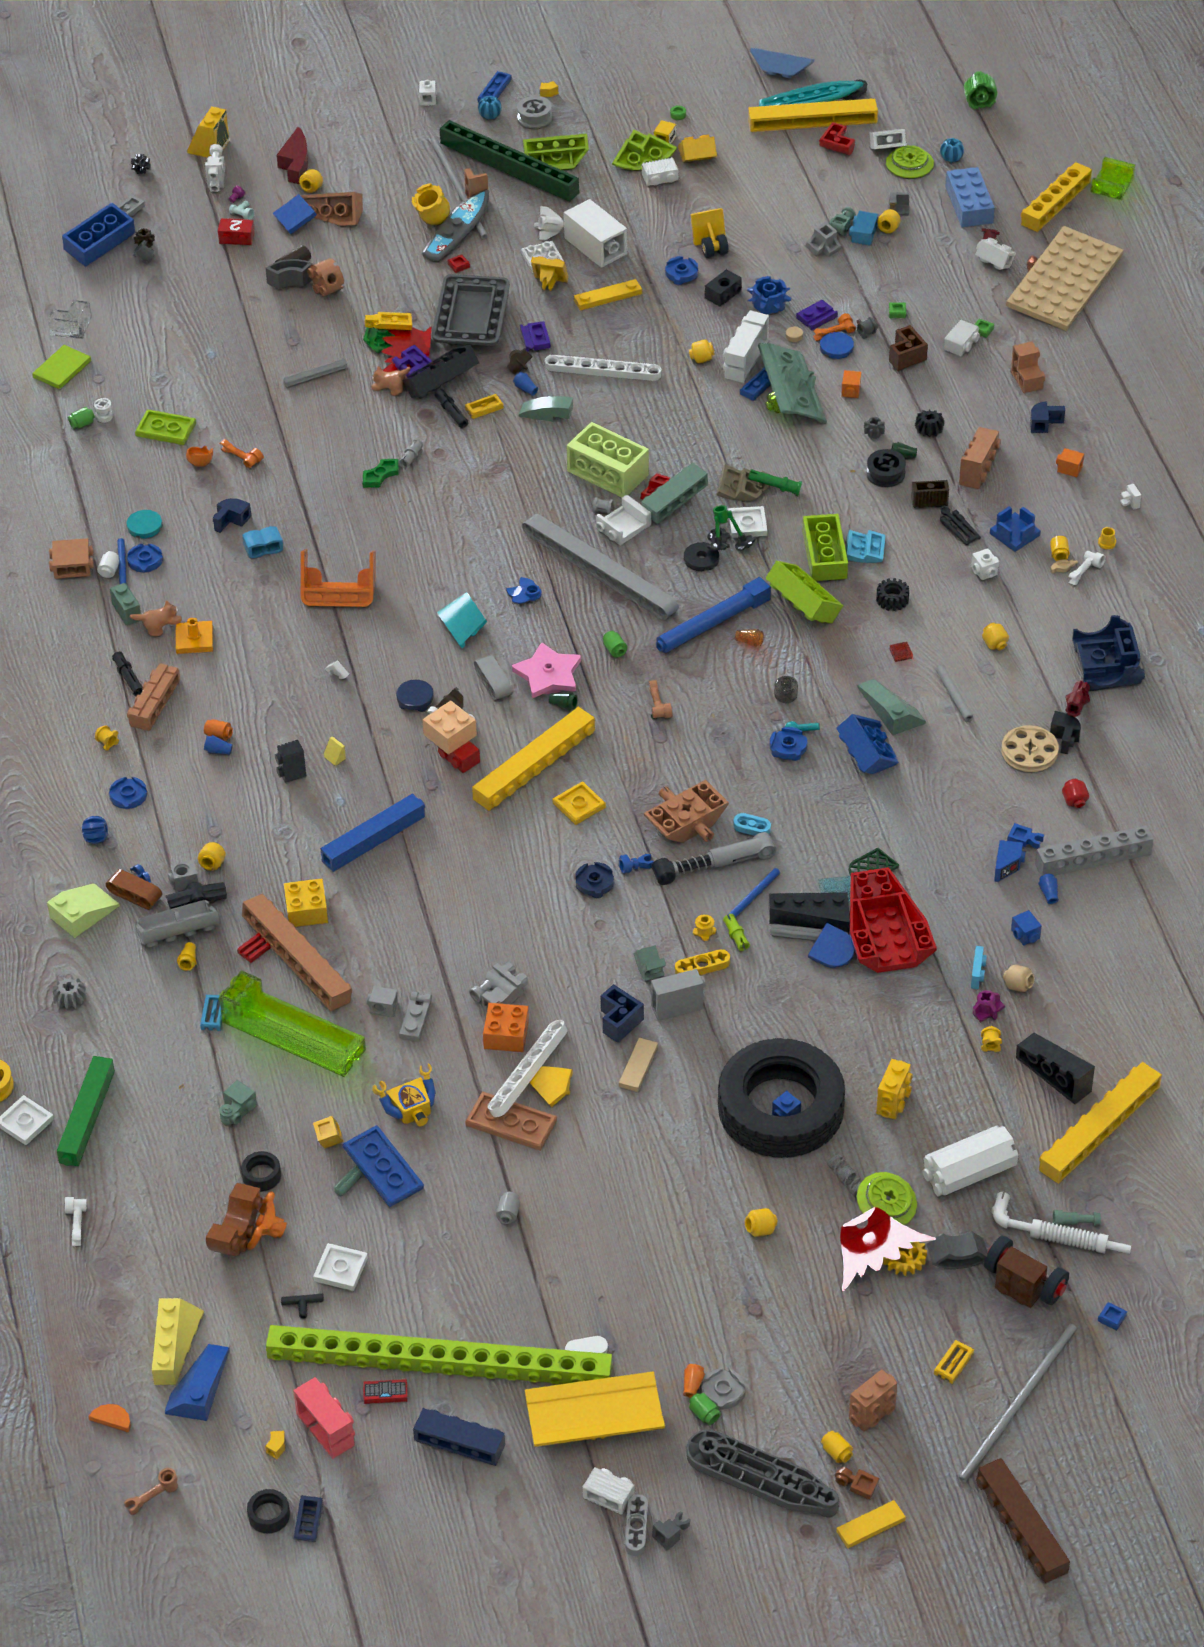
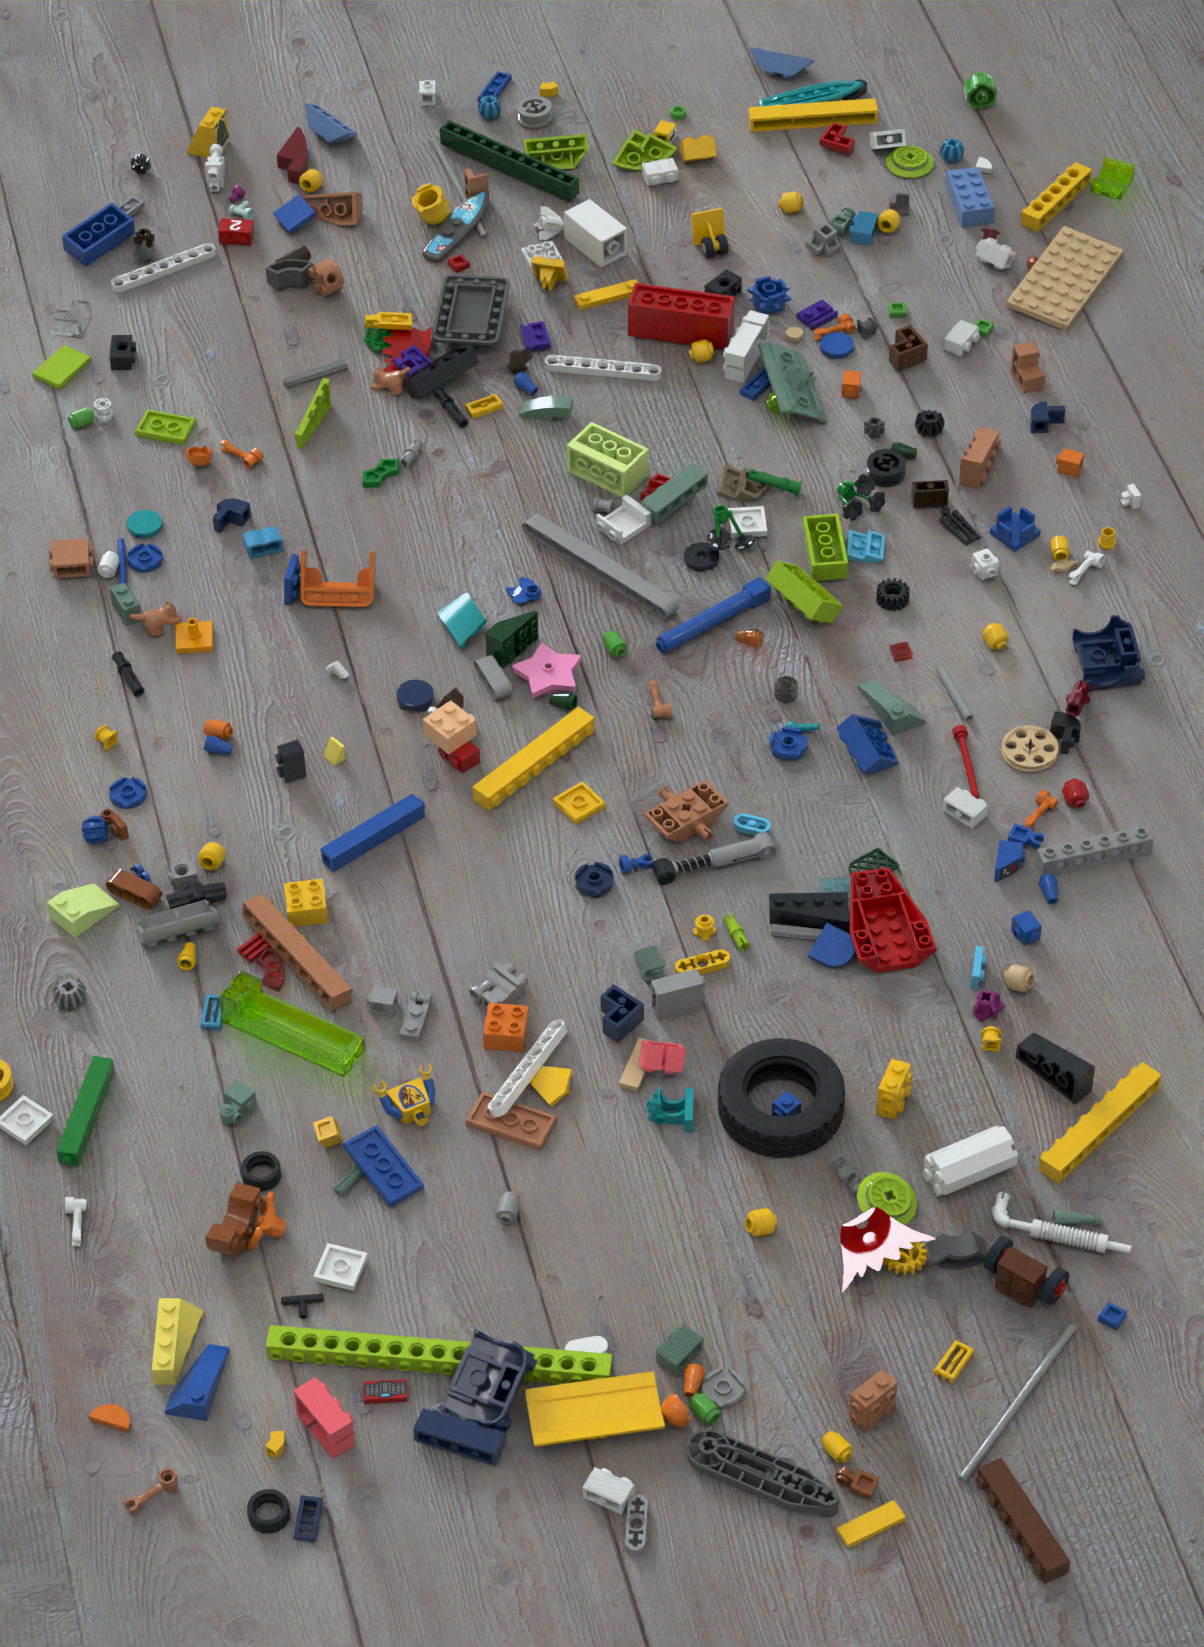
(117, 826): none -> dark orange plate
(121, 352): none -> black brick
(153, 697): nougat brick -> none
(156, 270): none -> white beam
(273, 968): none -> clear red tile
(292, 580): none -> blue tile
(315, 413): none -> lime wing
(327, 125): none -> medium blue wedge
(488, 1381): none -> dark blue piece
(511, 637): none -> dark green slope
(659, 1104): none -> teal tile
(661, 1056): none -> coral piece
(669, 1532): dark grey piece -> none
(675, 1411): none -> orange hair
(679, 1349): none -> sand green brick
(680, 315): none -> red brick
(688, 270): blue plate -> none
(755, 892): blue bar -> none
(791, 202): none -> yellow head
(864, 487): none -> black plant
(960, 734): none -> red piece
(965, 807): none -> white brick
(984, 165): none -> white tile
(1045, 802): none -> orange brick

